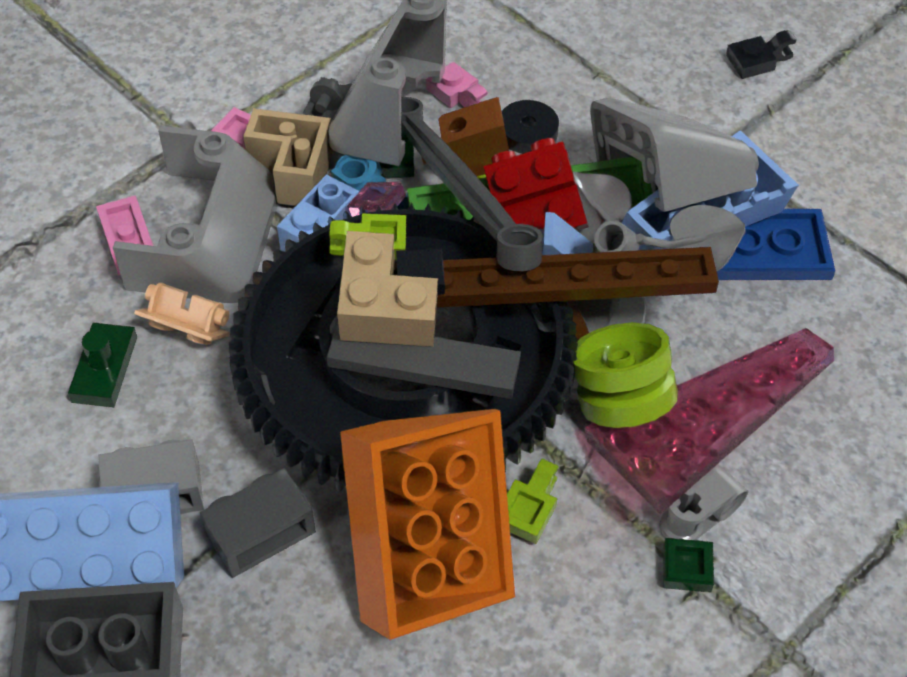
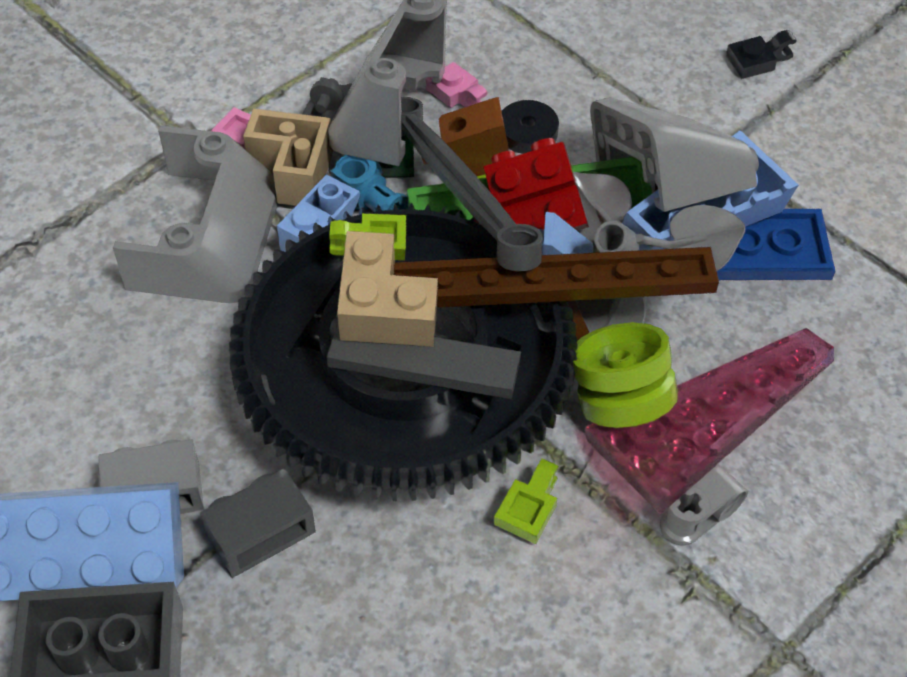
(102, 364): dark green tile -> none
(123, 223): bright pink plate -> none
(168, 312): light nougat hinge -> none
(377, 193): clear pink plate -> none
(422, 263): black tile -> none
(428, 519): orange slope -> none
(688, 565): dark green tile -> none

